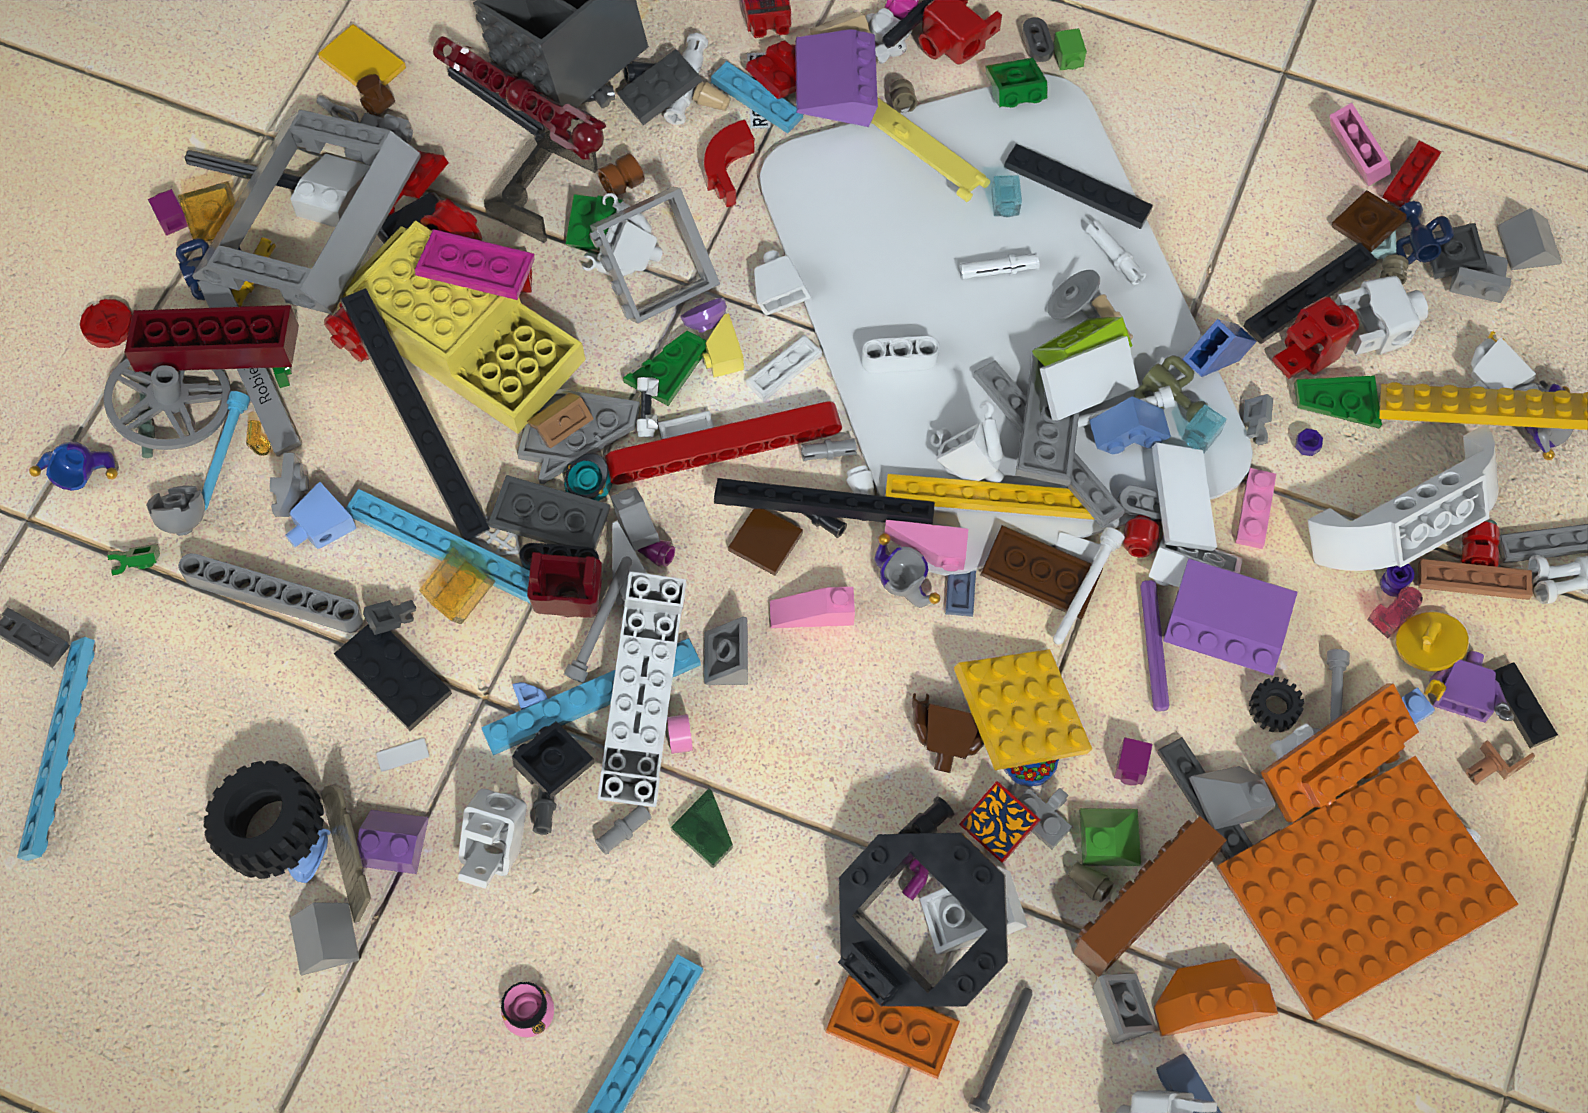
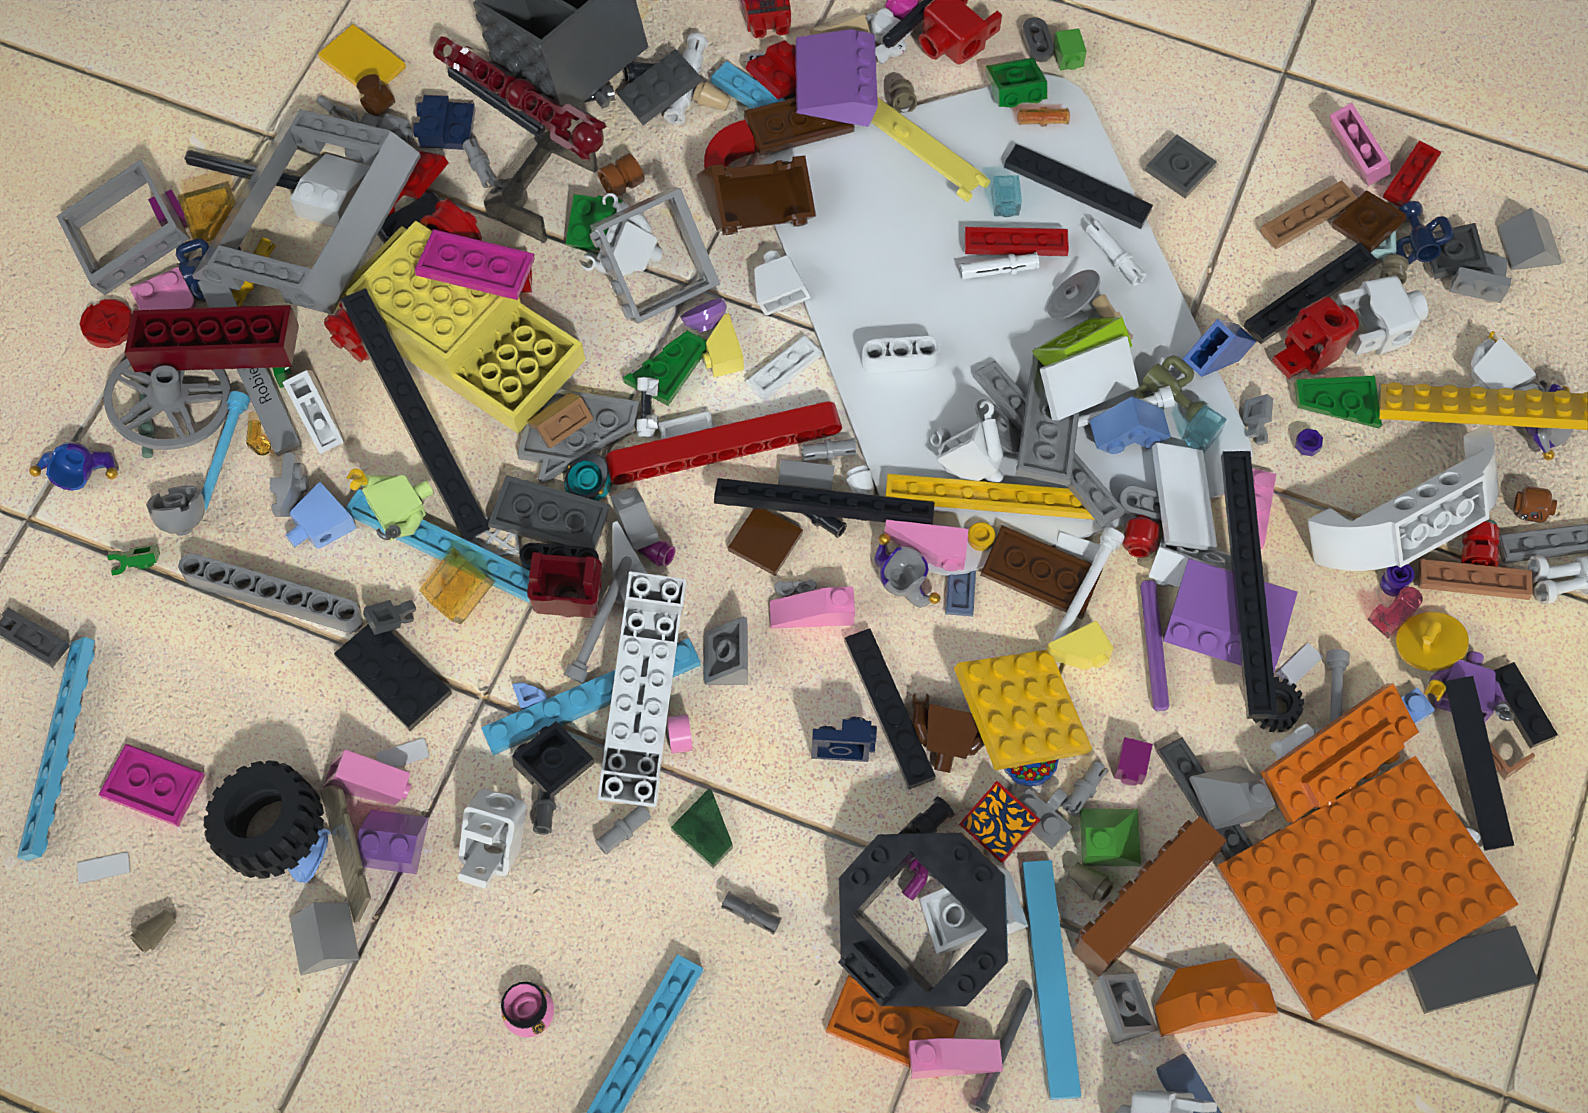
(103, 867): none -> white sticker
(140, 255): none -> light grey window
(150, 933): none -> dark tan cone
(151, 785): none -> dark pink tile
(164, 292): none -> bright pink plate
(314, 410): none -> white slope
(368, 778): none -> bright pink slope
(392, 501): none -> yellowish green torso
(443, 123): none -> dark blue plate
(479, 163): none -> light grey pin
(751, 912): none -> flat silver pin
(758, 195): none -> reddish brown windscreen
(781, 128): none -> reddish brown tile
(788, 588): none -> light grey piece
(806, 475): none -> light grey tile
(848, 744): none -> dark blue plate
(889, 708): none -> black plate
(954, 1057): none -> bright pink slope
(981, 536): none -> yellow tile
(1007, 432): none -> light grey shield
(1016, 241): none -> red plate
(1043, 116): none -> clear orange pin
(1051, 981): none -> medium azure tile
(1082, 648): none -> light yellow slope
(1085, 788): none -> light grey pin
(1181, 166): none -> dark grey plate
(1249, 585): none -> black plate
(1300, 664): none -> white sticker
(1308, 214): none -> medium nougat plate
(1473, 970): none -> dark grey tile
(1479, 763): none -> black tile
(1534, 504): none -> dark orange head

